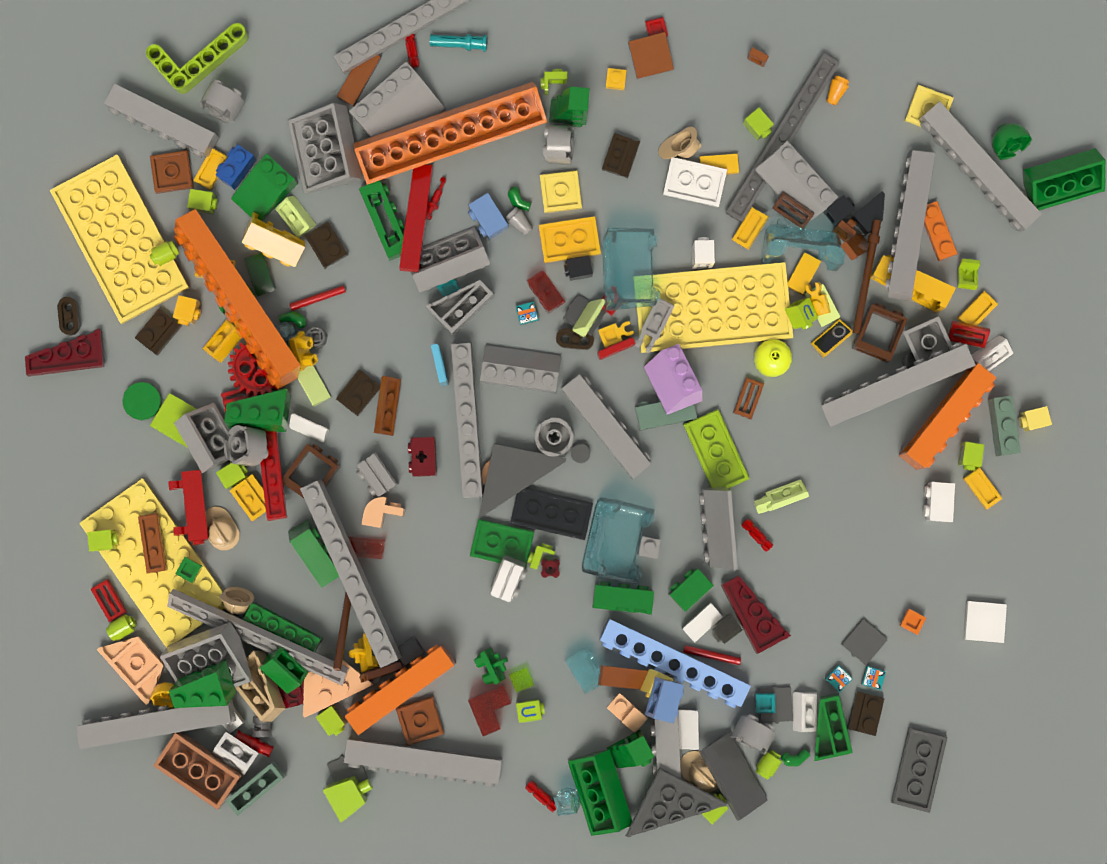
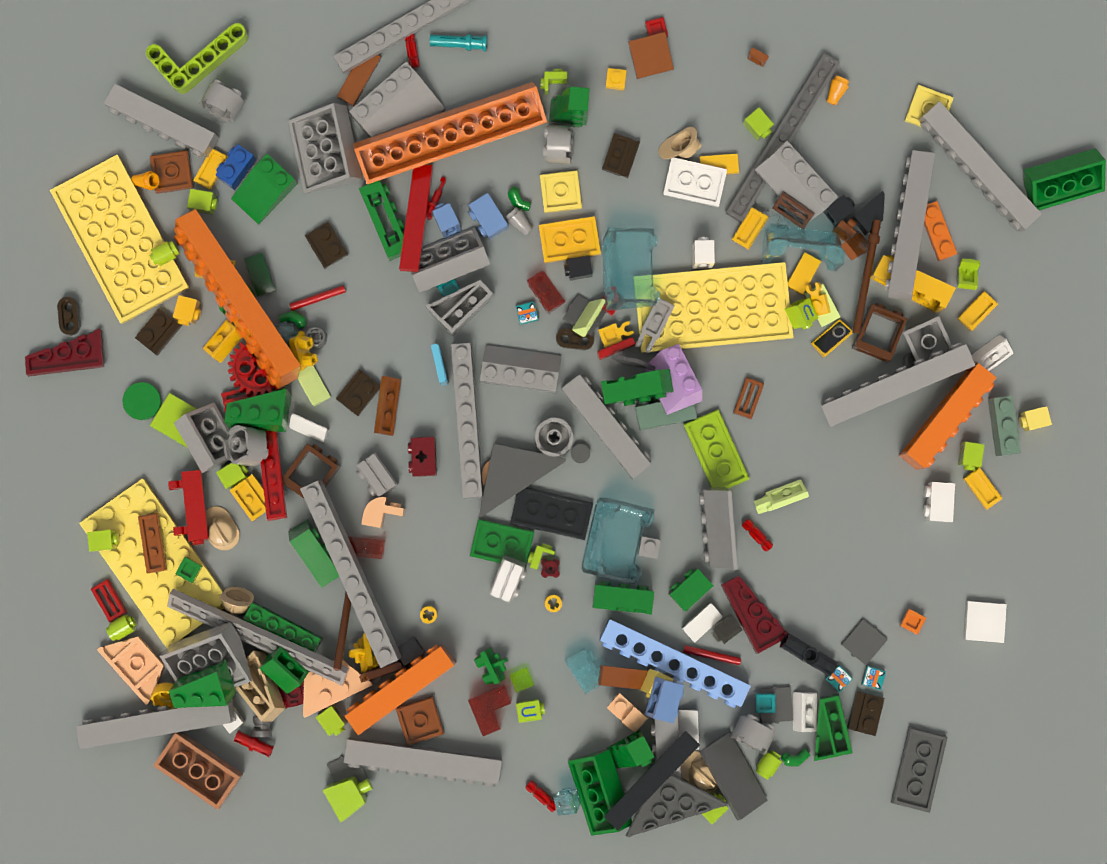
(146, 180): none -> light orange cone
(234, 753): white brick -> none
(256, 788): sand green brick -> none
(272, 241): wedge -> none
(295, 216): yellowish green slope -> none
(430, 609): none -> yellow bush
(446, 220): none -> medium blue brick
(547, 605): none -> yellow bush
(633, 362): none -> dark grey piece
(638, 387): none -> green wedge
(651, 780): none -> black tile
(764, 360): neon yellow cylinder -> none
(817, 660): none -> black piece
(968, 327): red tile -> none
(1010, 139): green cylinder -> none

